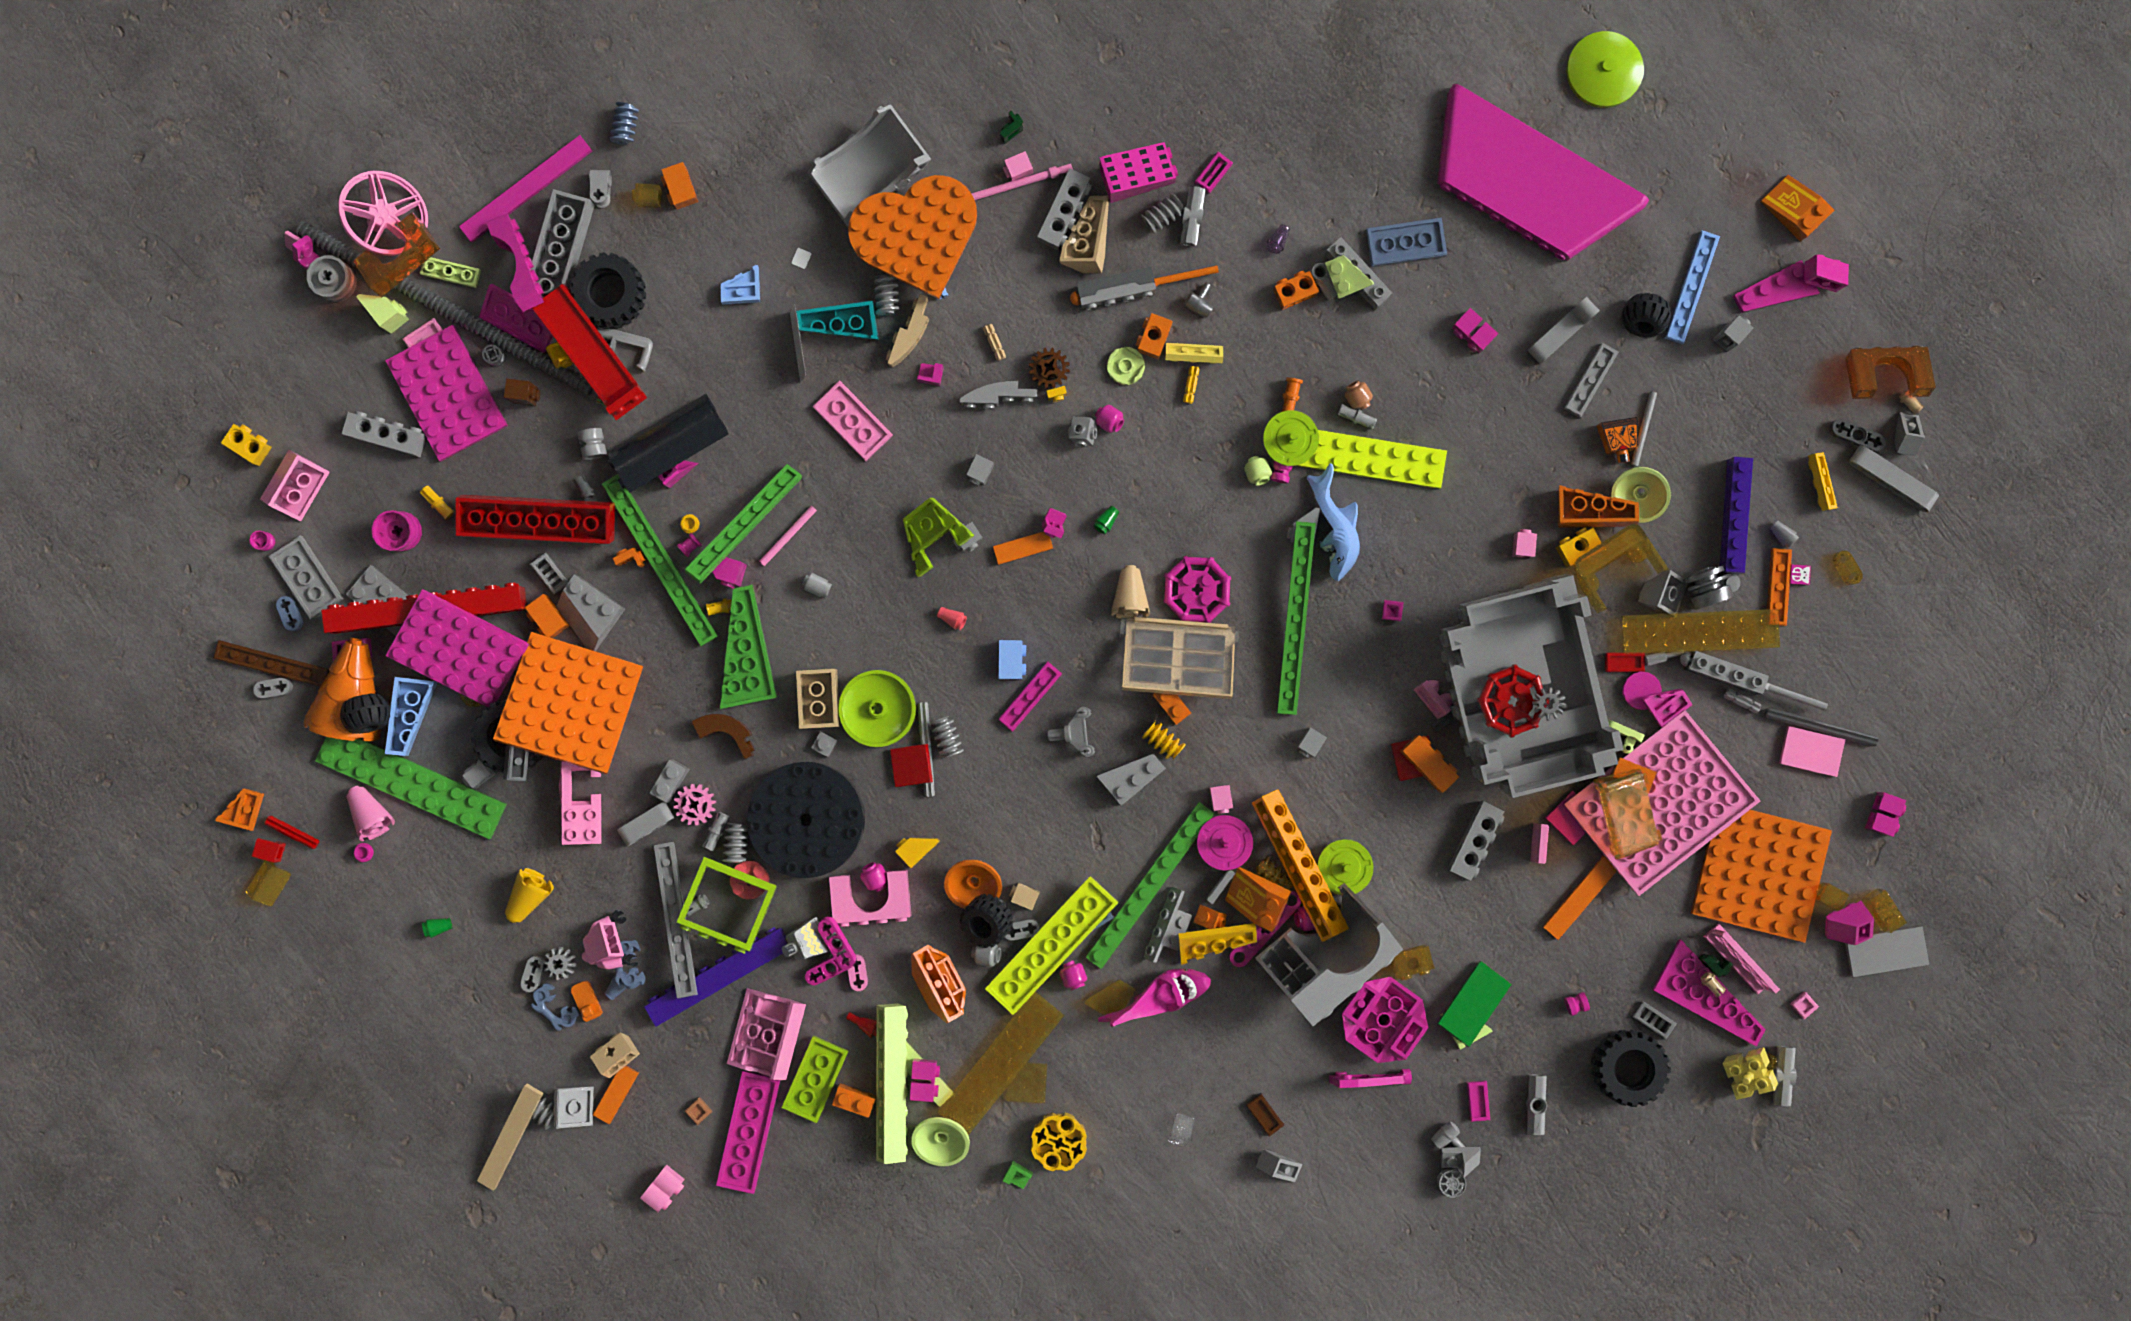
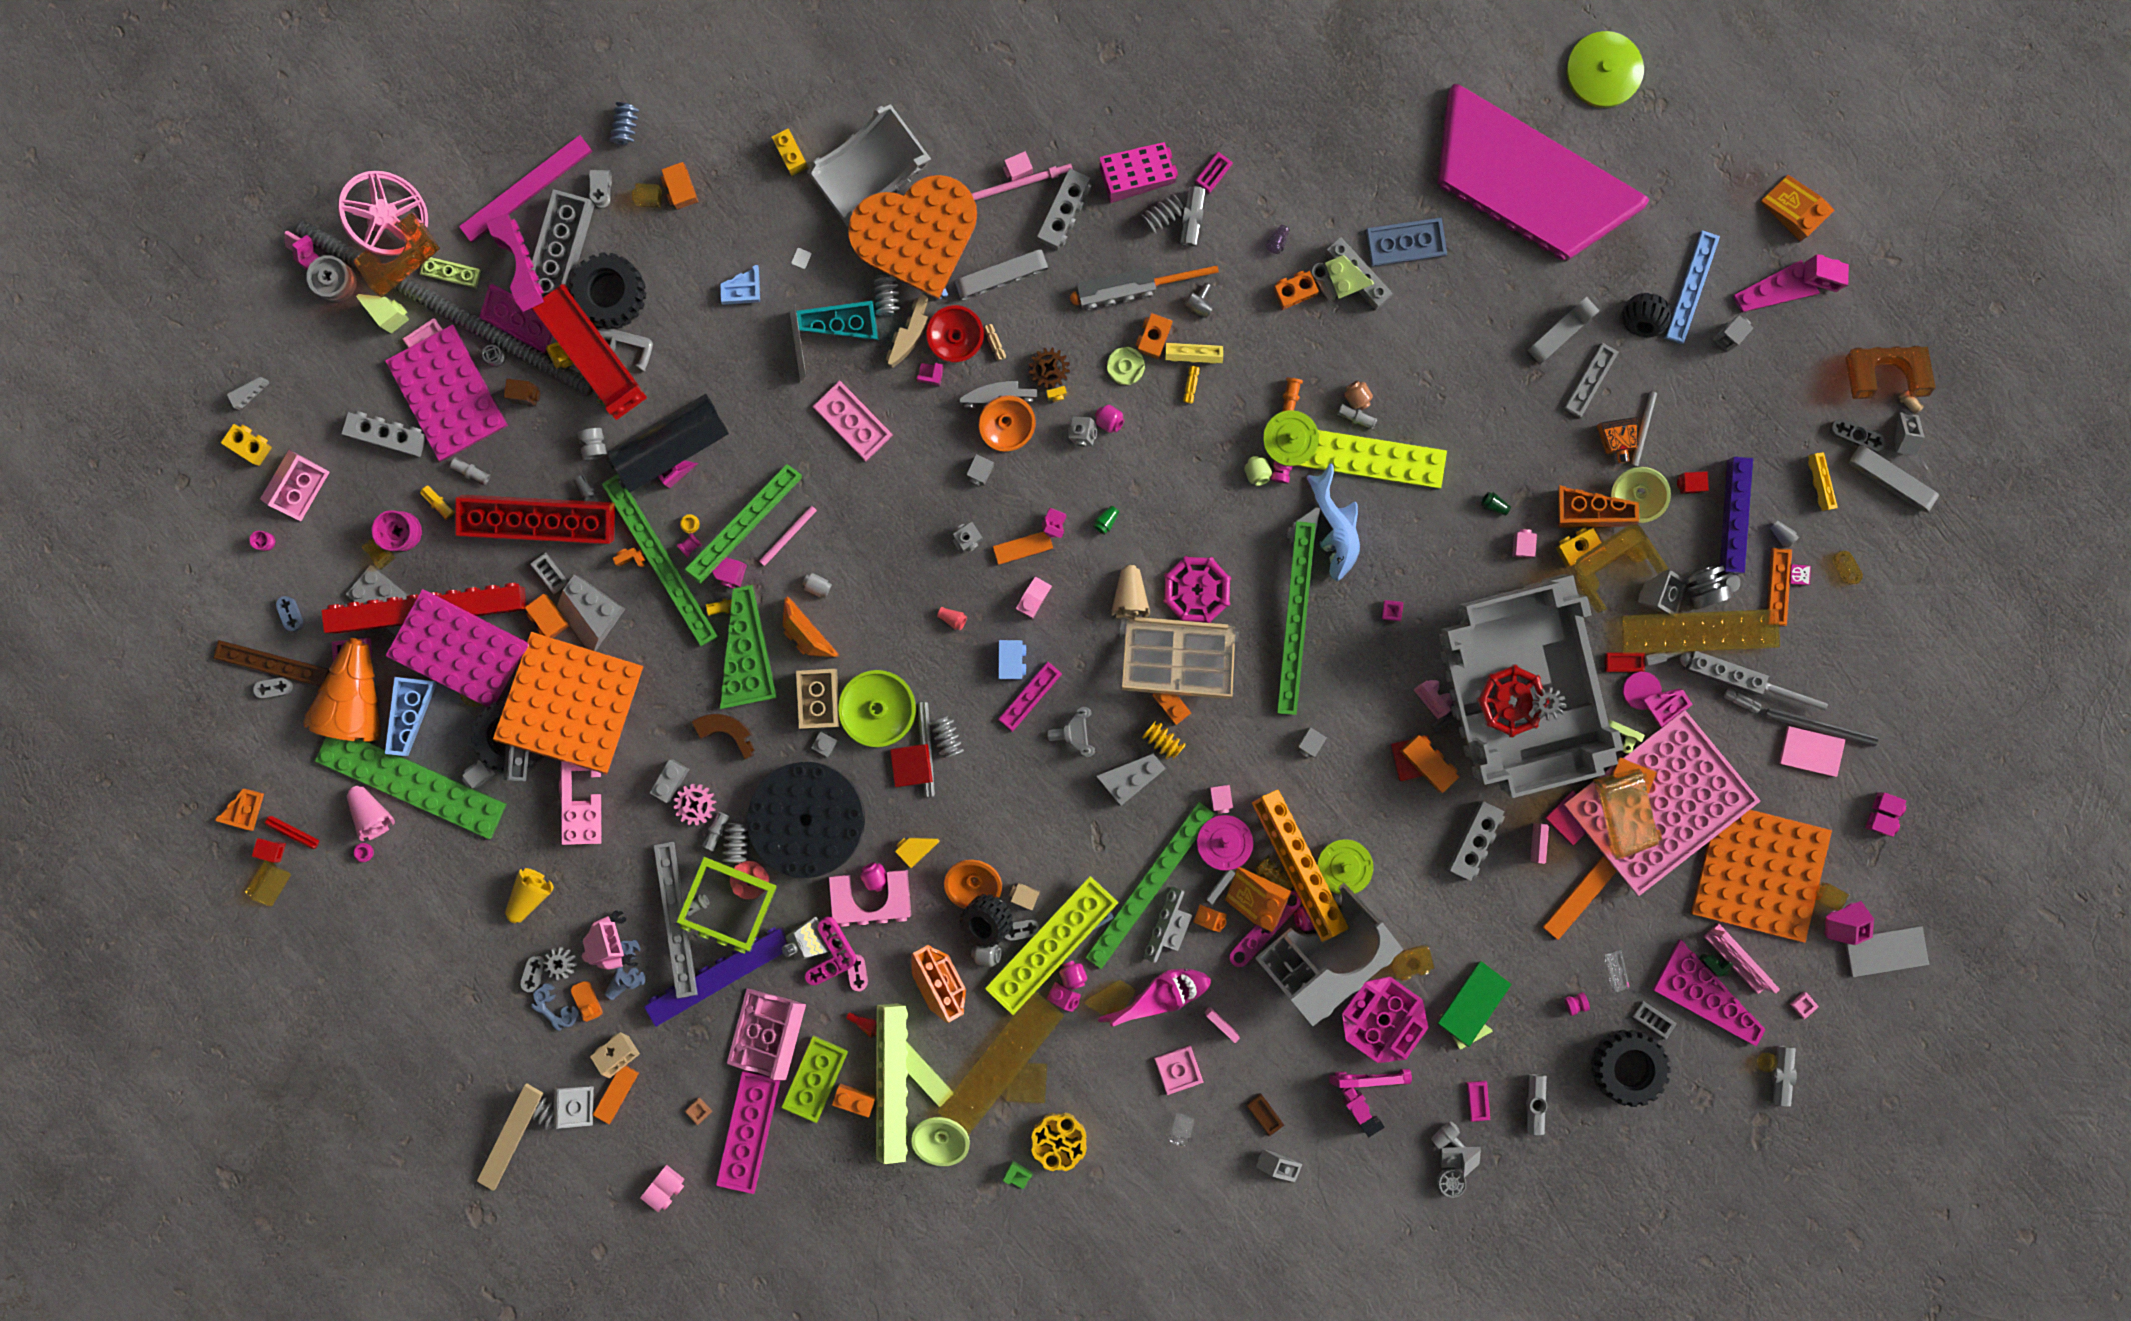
(243, 395): none -> light grey slope
(305, 577): light grey tile -> none
(365, 713): black wheel -> none
(379, 556): none -> clear yellow bracket
(434, 927): green cone -> none
(470, 471): none -> light grey pin
(645, 824): light grey beam -> none
(790, 152): none -> yellow brick
(804, 632): none -> orange wedge
(924, 1070): dark pink piece -> none
(926, 526): lime wing -> none
(948, 322): none -> red dish
(1001, 275): none -> light grey beam
(1009, 131): dark green bracket -> none
(1011, 433): none -> orange dish
(1033, 597): none -> bright pink slope
(1064, 997): none -> dark pink bracket
(1087, 242): tan wedge -> none
(1178, 1070): none -> bright pink tile
(1203, 942): yellow wing -> none
(1222, 1025): none -> bright pink tile
(1355, 1103): none -> dark pink hips
(1481, 338): dark pink piece -> none
(1494, 503): none -> dark green cone
(1617, 970): none -> clear plate
(1693, 482): none -> red brick
(1710, 981): tan pin -> none
(1750, 1073): light yellow brick -> none
(1884, 910): clear yellow brick -> none

